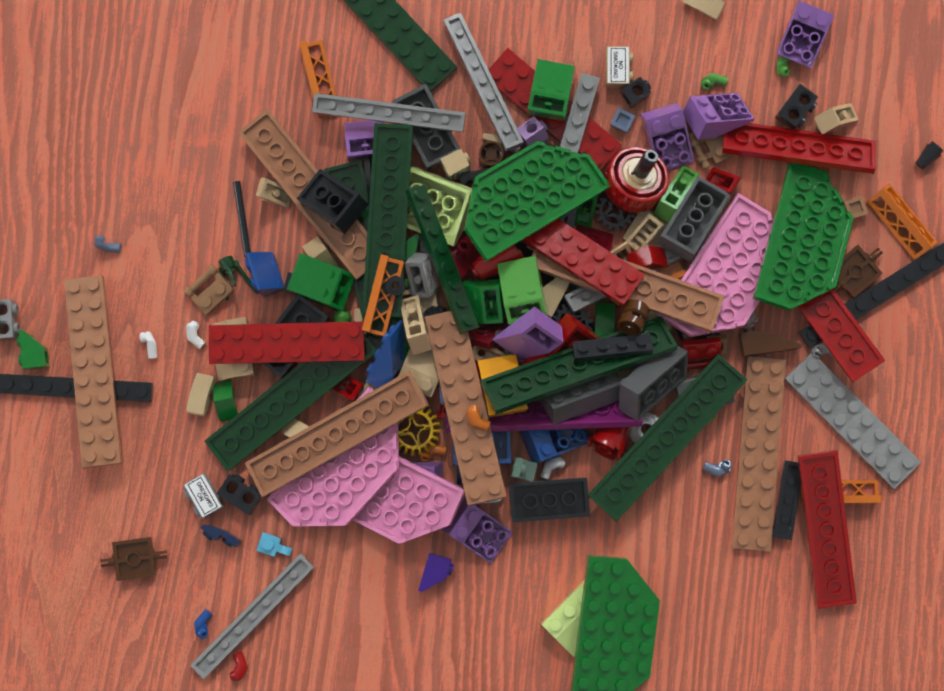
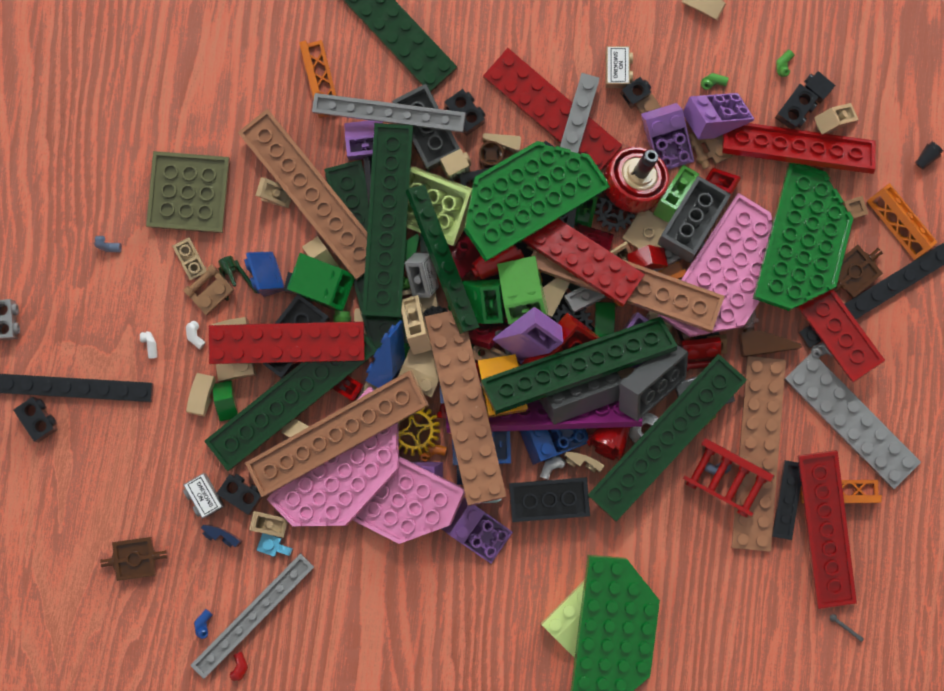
(32, 422): none -> black brick
(33, 353): green slope -> none
(92, 372): nougat plate -> none
(187, 192): none -> olive plate
(189, 258): none -> tan slope
(241, 217): black bar -> none
(268, 524): none -> tan slope
(332, 201): black slope -> none
(375, 294): orange fence -> none
(399, 290): black plate -> none
(435, 571): dark purple slope -> none
(469, 109): none -> black brick
(475, 419): orange arm -> none
(483, 82): light grey plate -> none
(523, 469): sand green slope -> none
(533, 131): lavender brick -> none
(550, 90): green slope -> none
(577, 459): none -> tan slope
(612, 347): black plate -> none
(622, 120): sand blue plate -> none
(633, 317): reddish brown wheel -> none
(648, 104): none -> medium nougat plate
(656, 221): tan slope -> none
(744, 468): none -> red fence
(805, 34): medium lavender slope -> none
(819, 85): none -> black brick
(833, 618): none -> dark grey hinge

